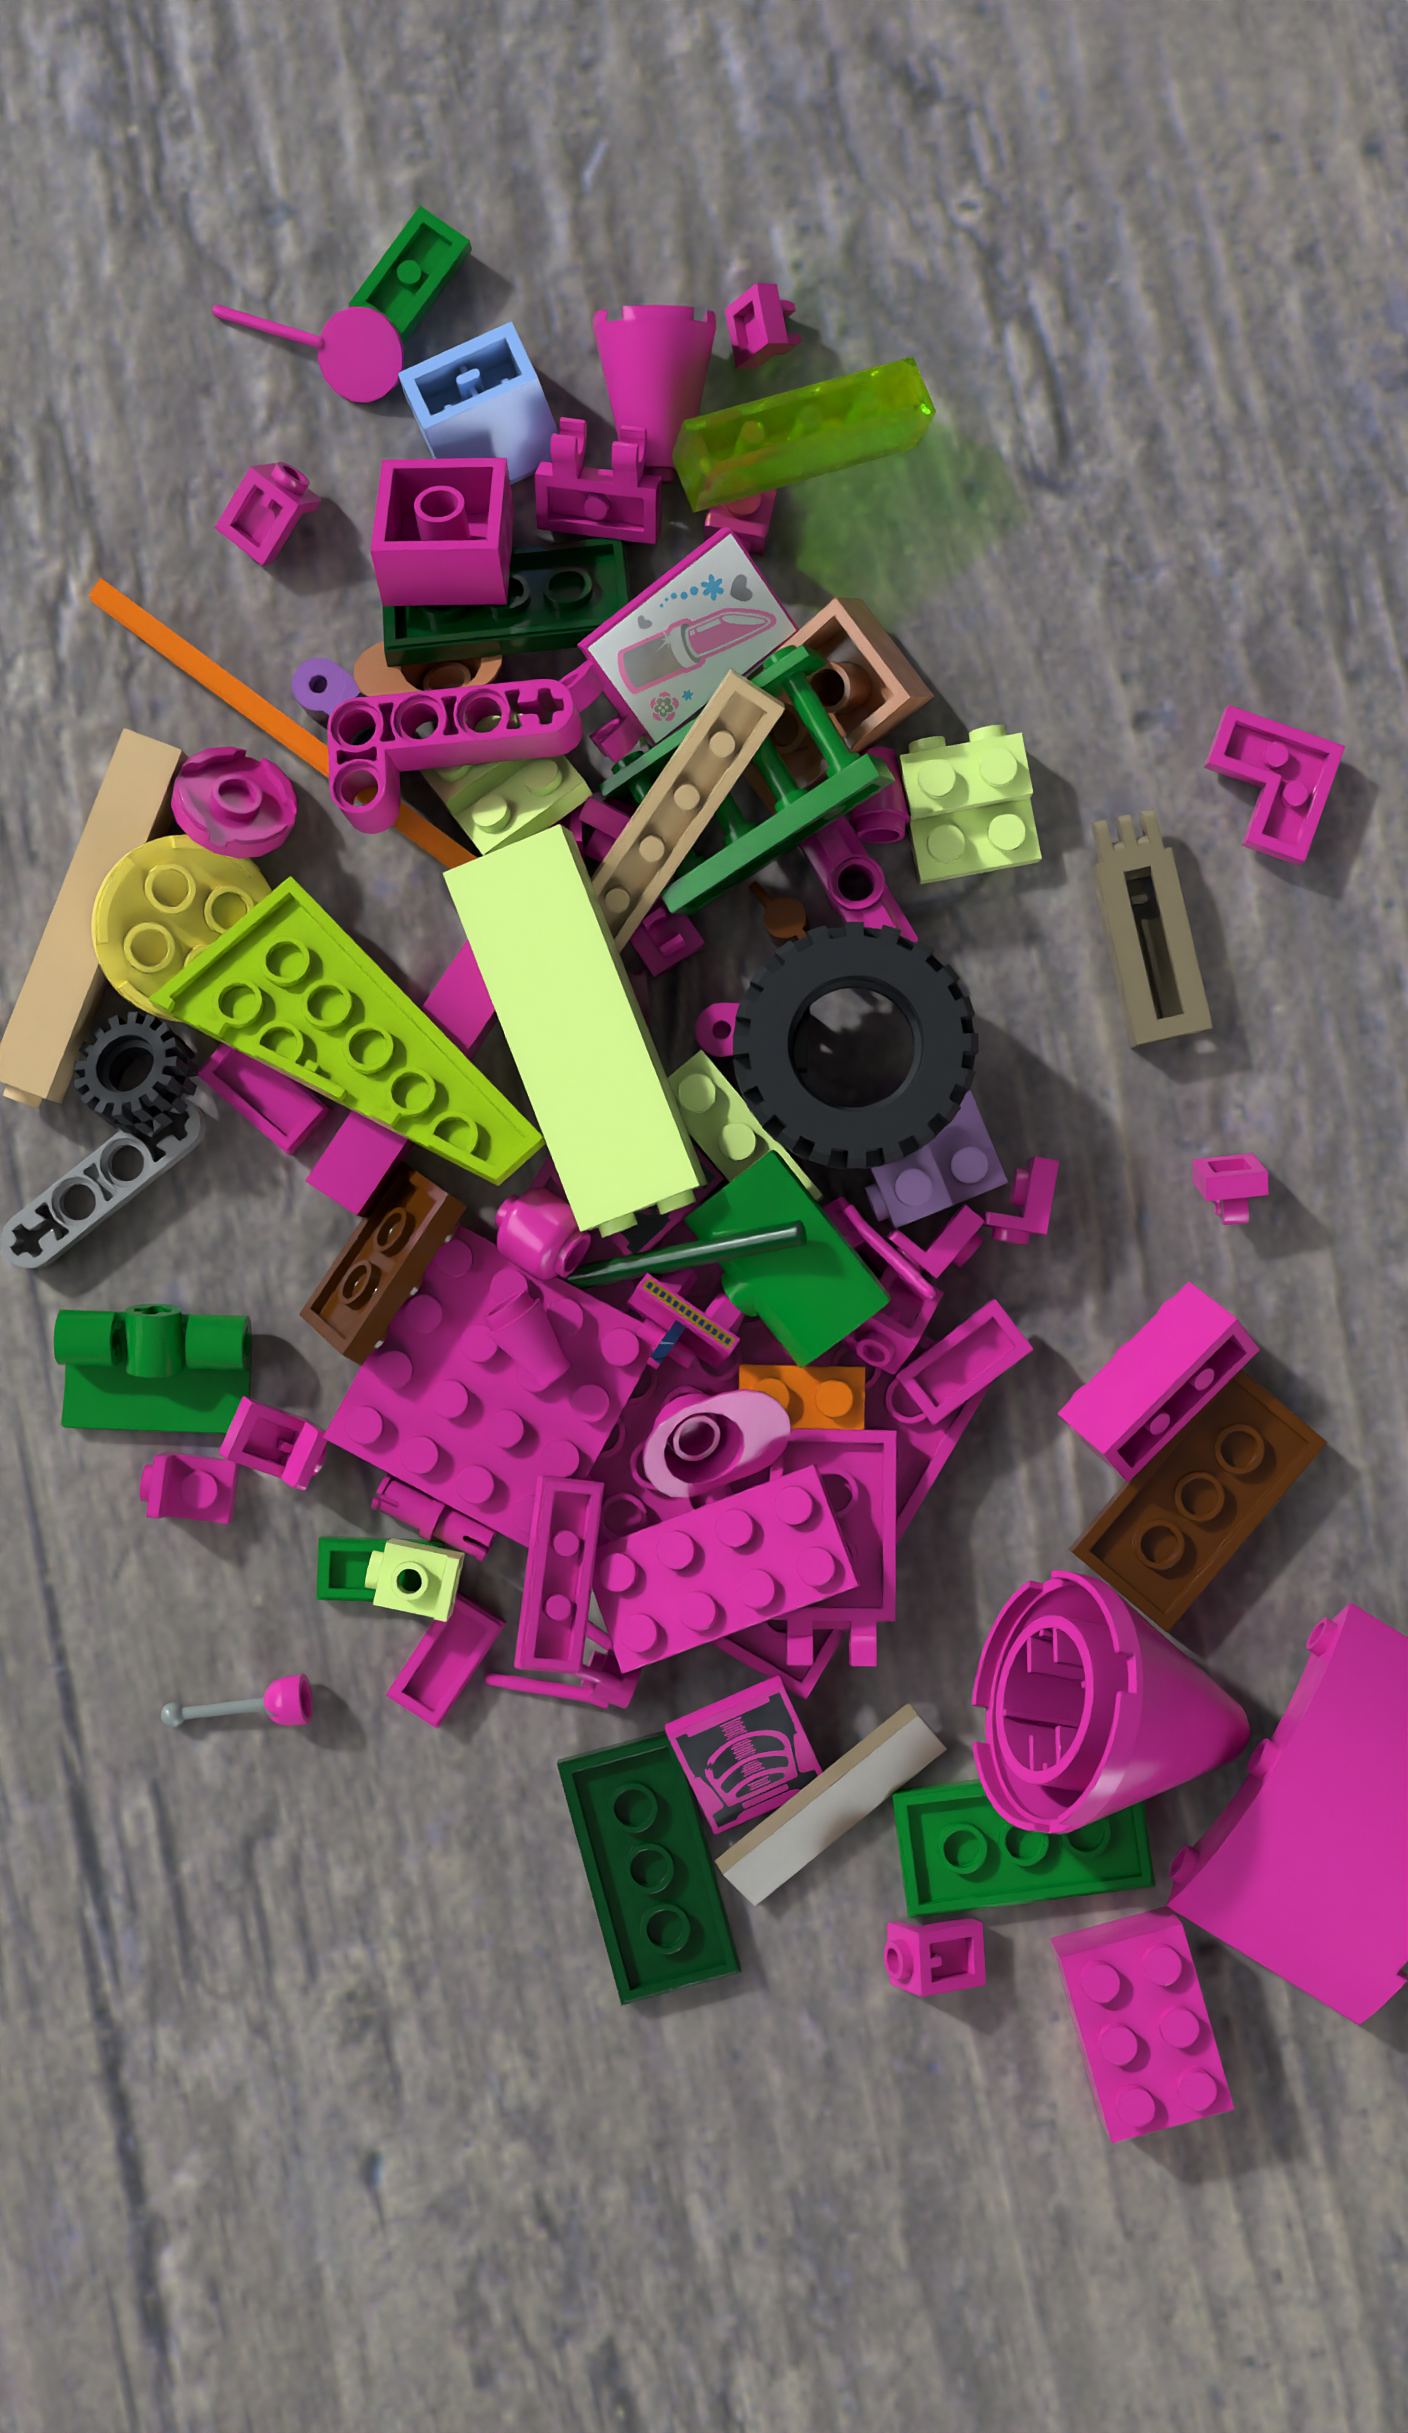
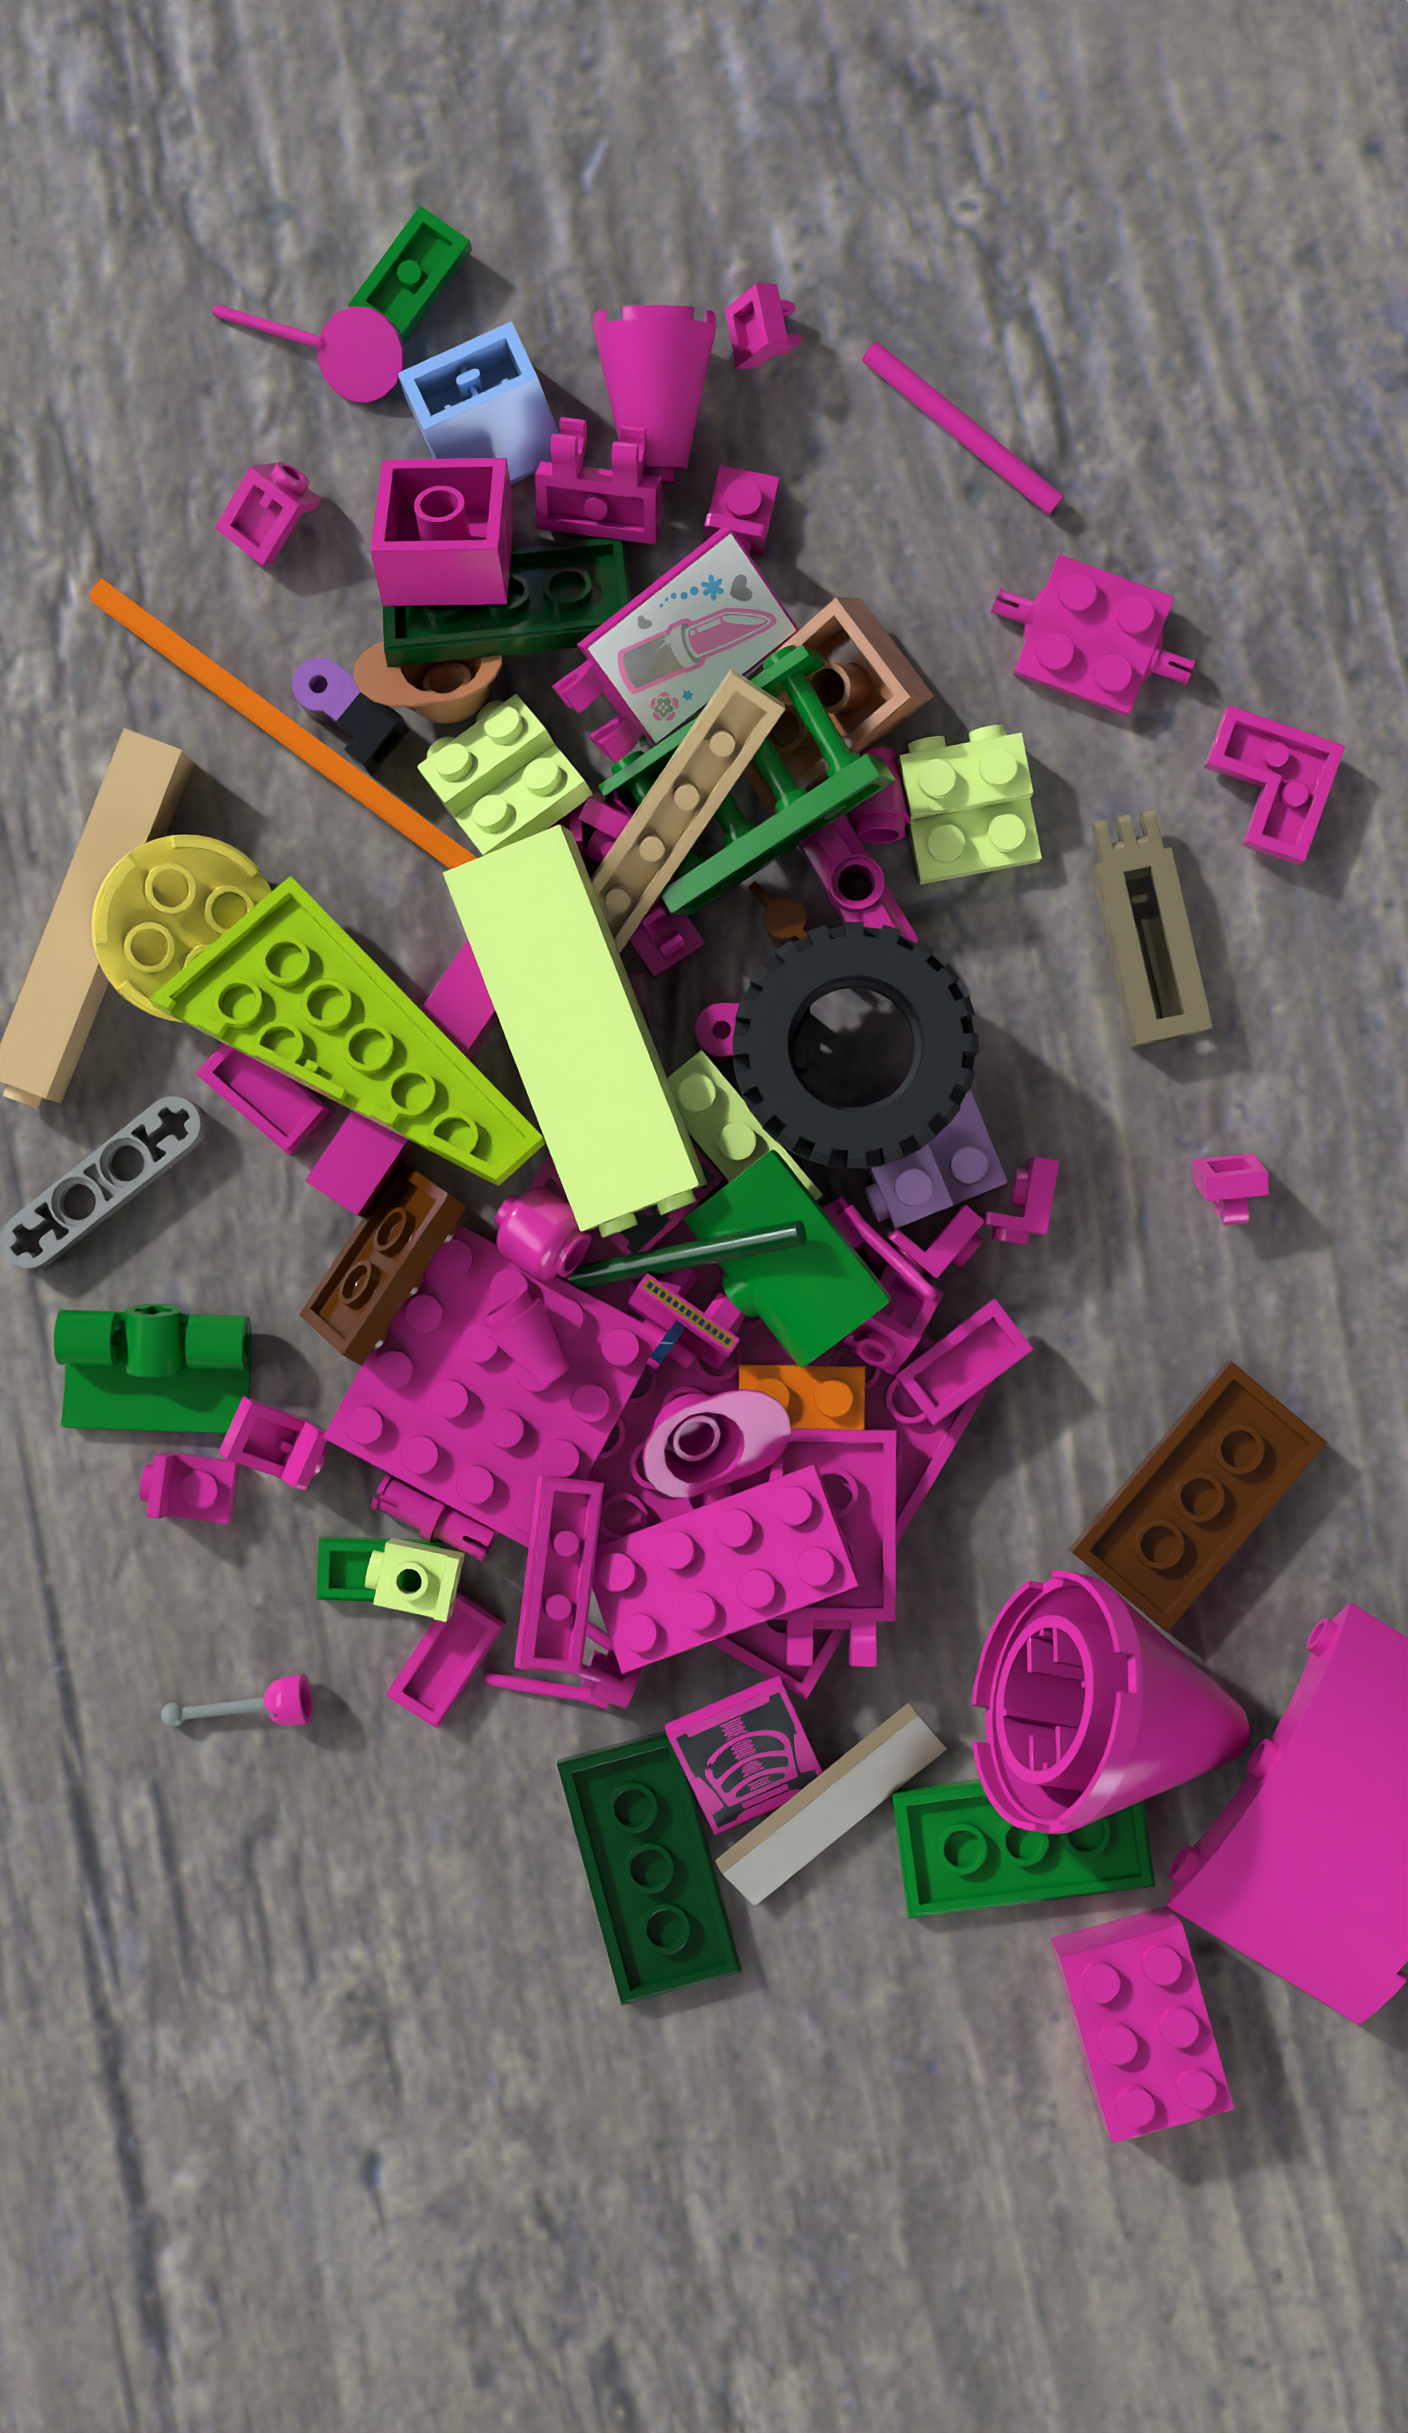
(111, 1057): black tyre -> none
(234, 802): dark pink tile -> none
(451, 744): dark pink beam -> none
(802, 433): clear neon green brick -> none
(935, 1956): dark pink bracket -> none
(962, 428): none -> dark pink bar
(1093, 635): none -> dark pink plate
(1158, 1381): dark pink brick -> none

